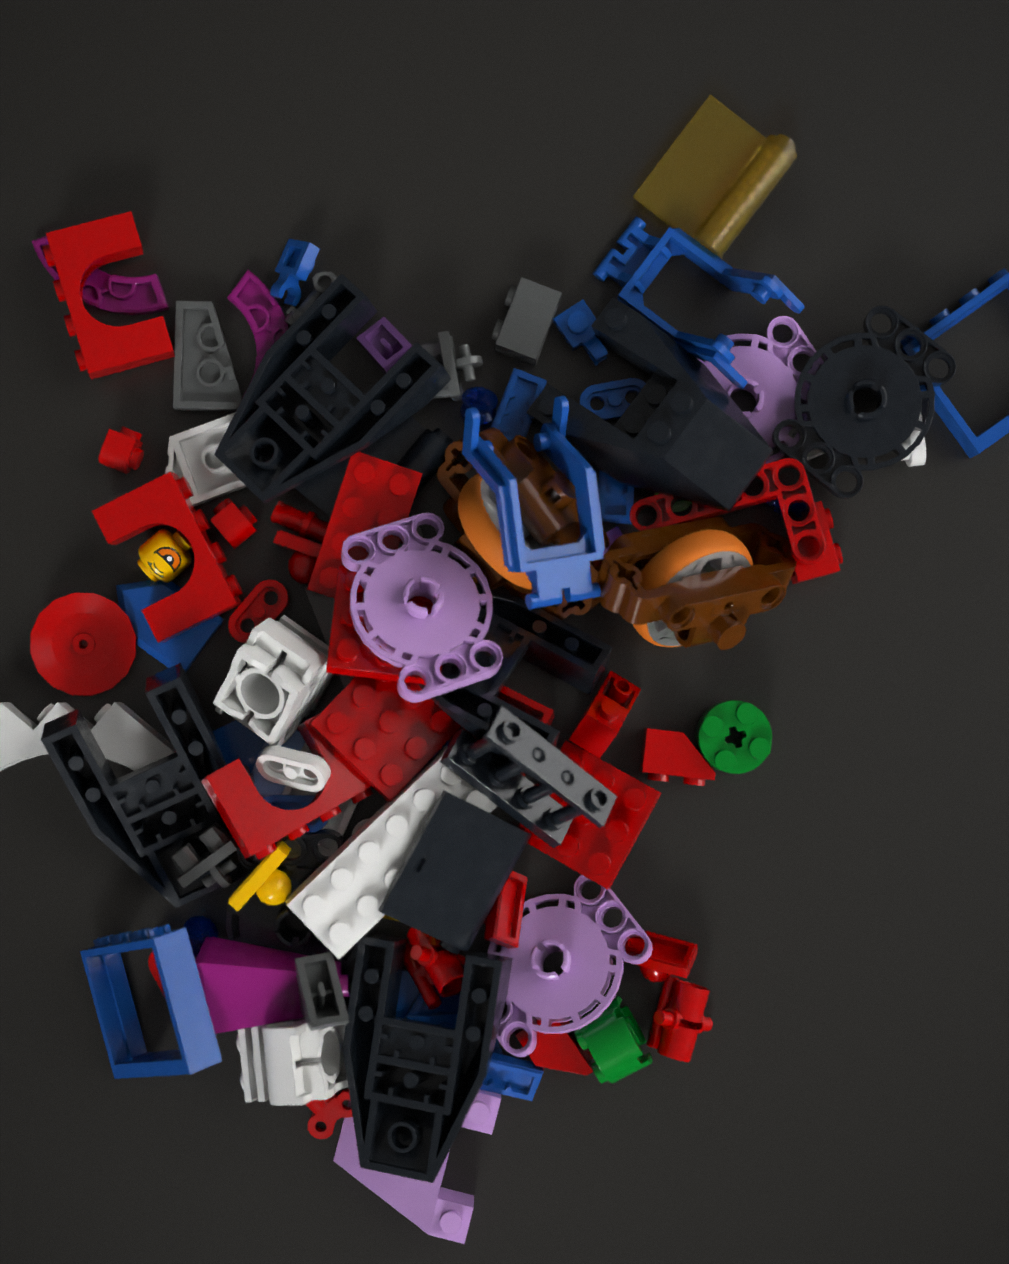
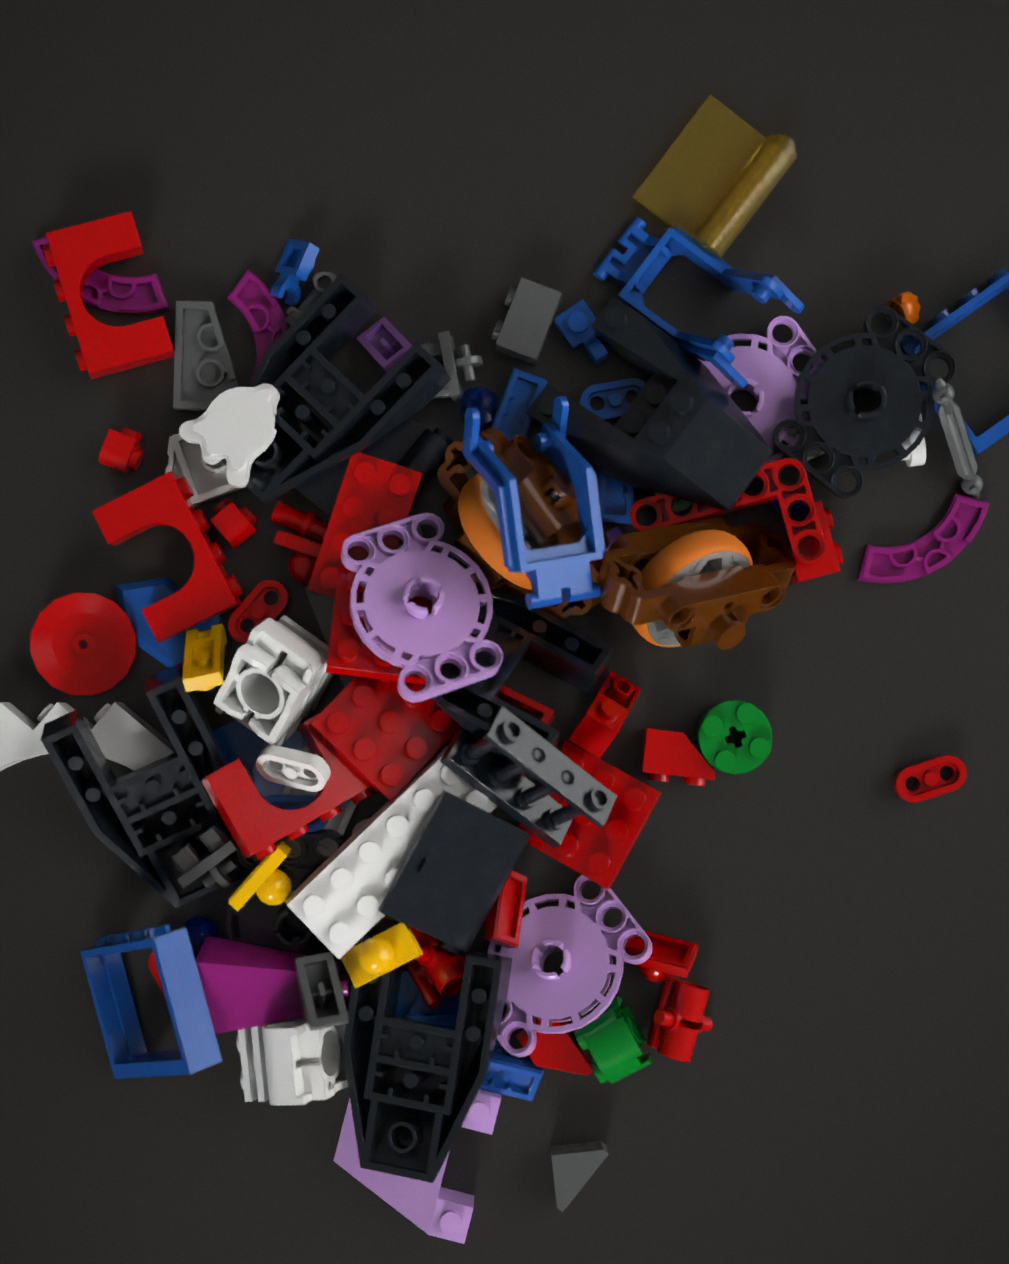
(164, 555): yellow head -> none
(204, 658): none -> yellow plate
(236, 429): none -> white tile
(328, 1112): red piece -> none
(381, 954): none -> yellow tile
(574, 1167): none -> dark grey slope
(906, 305): none -> orange piece
(929, 779): none -> red plate
(930, 551): none -> magenta tile
(957, 438): none -> dark grey wheel

